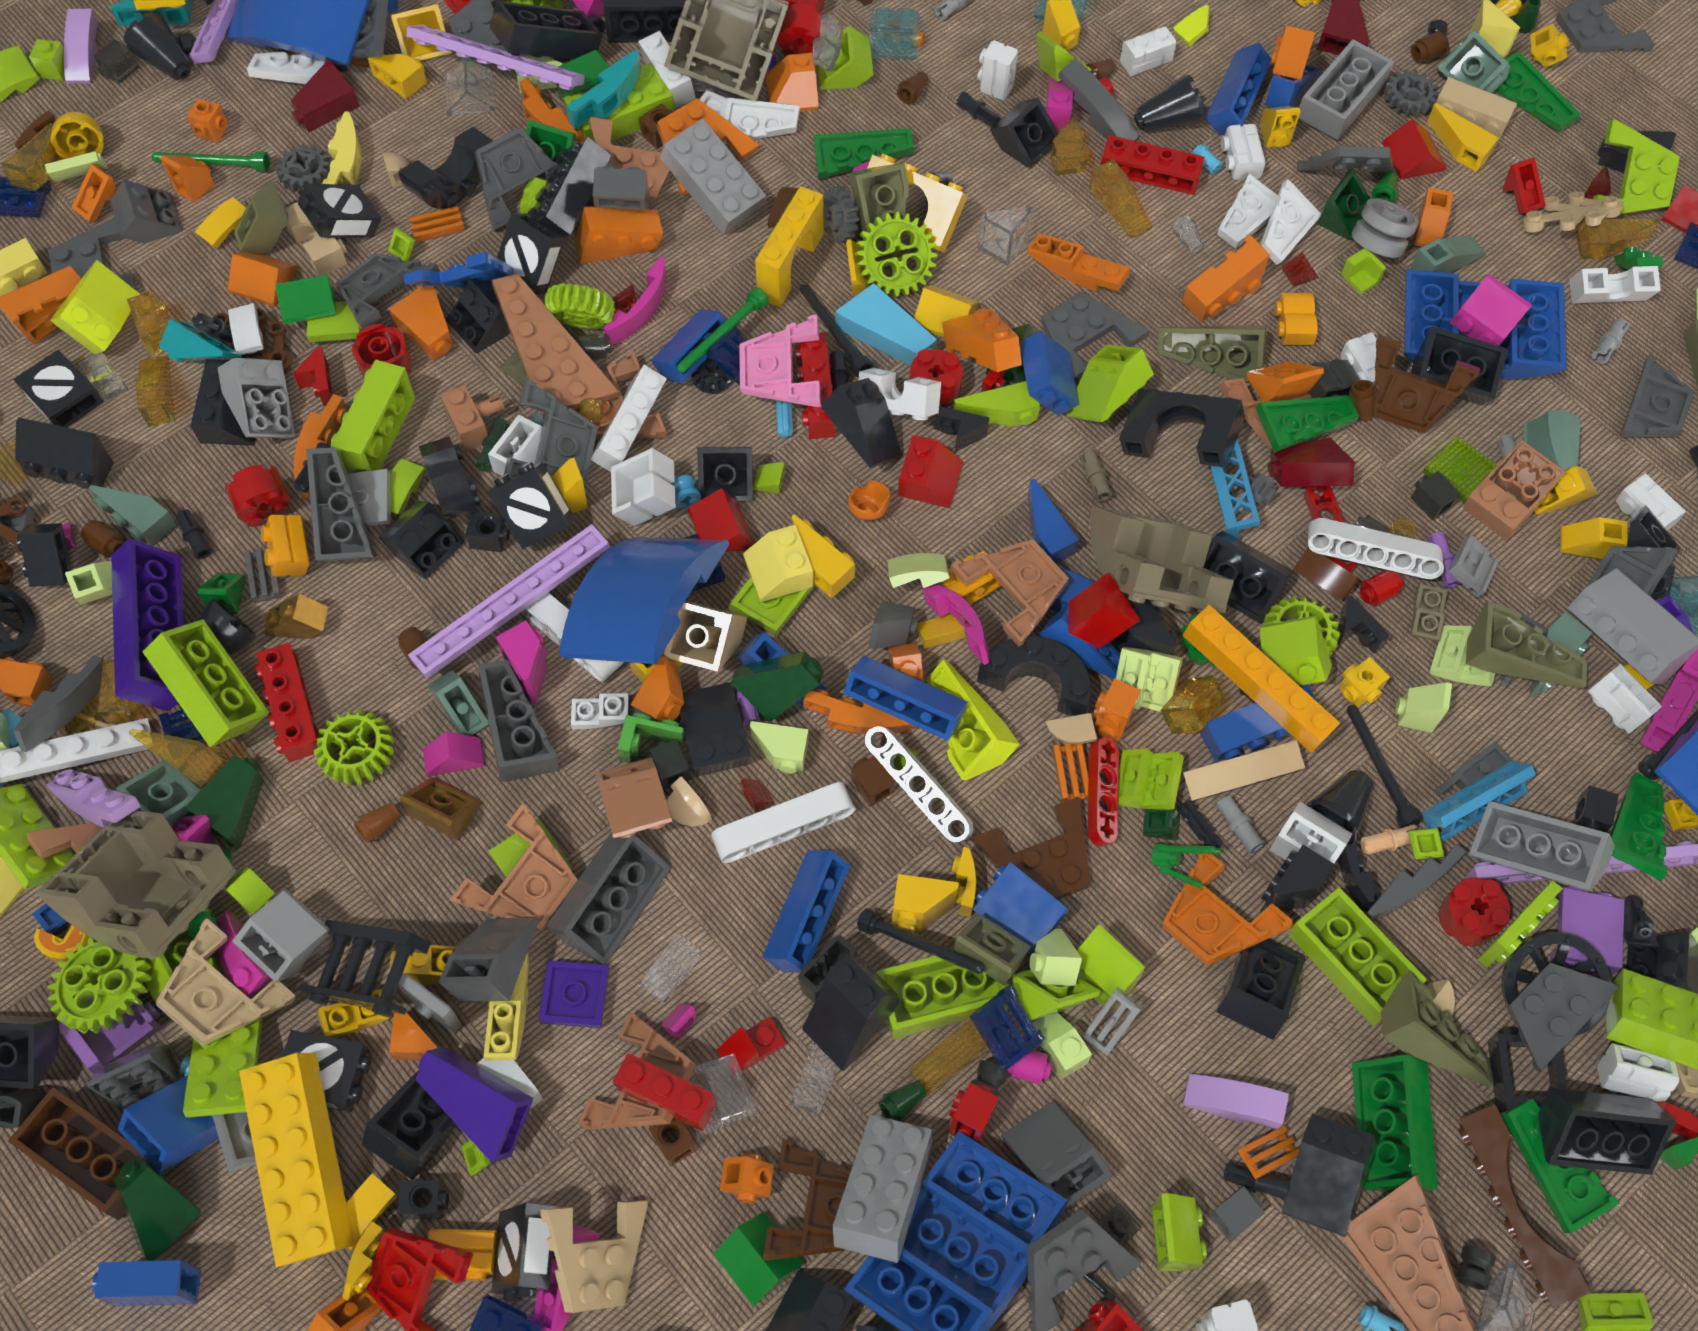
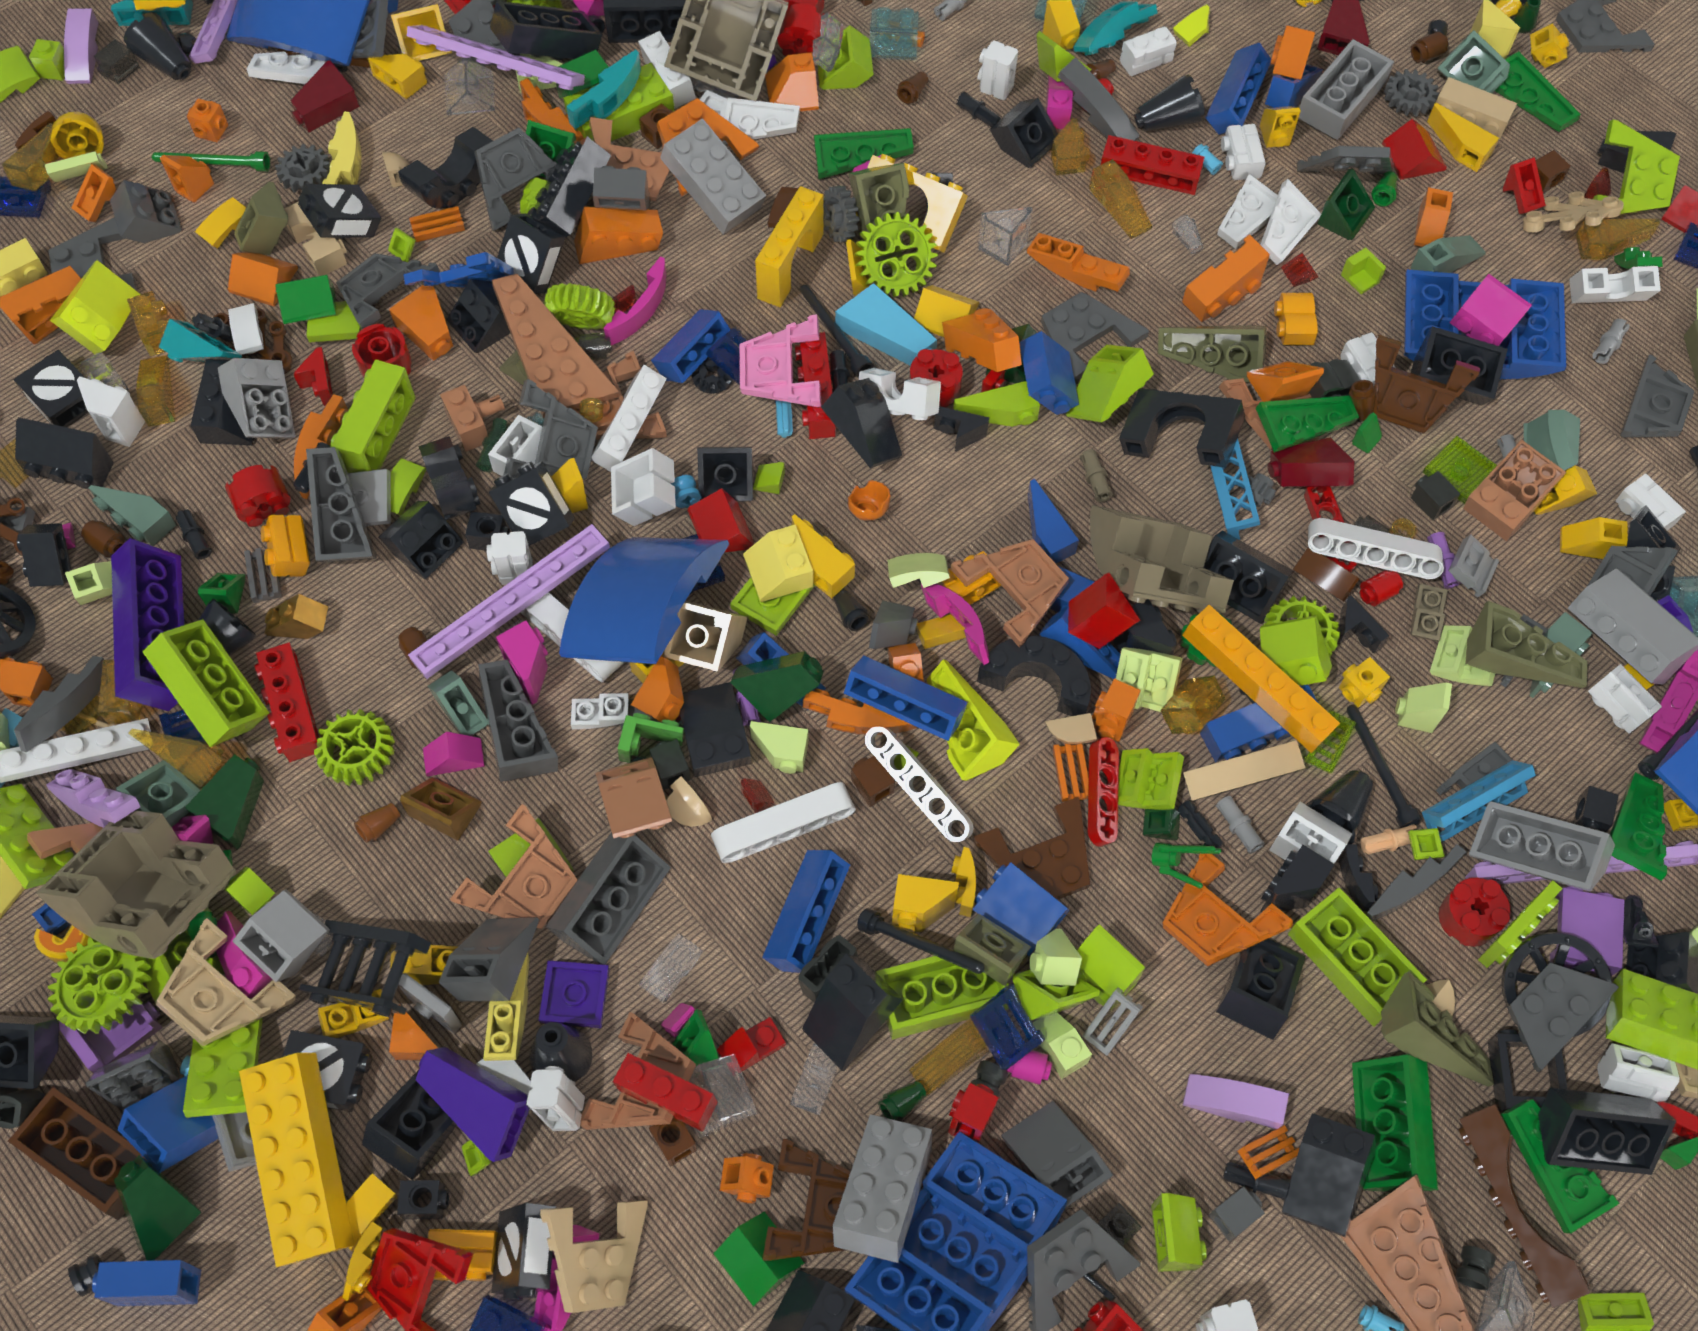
(82, 1275): none -> black wheel
(111, 410): none -> white slope
(509, 555): none -> white brick
(555, 1099): none -> white brick
(561, 1047): none -> black cone
(696, 1040): none -> green slope
(755, 300): green piece -> none
(851, 611): none -> black cone
(929, 472): red slope -> none
(1111, 24): none -> teal slope
(1346, 725): none -> clear neon green slope
(1368, 434): none -> green slope
(1384, 228): light grey wheel -> none
(1551, 170): none -> reddish brown brick

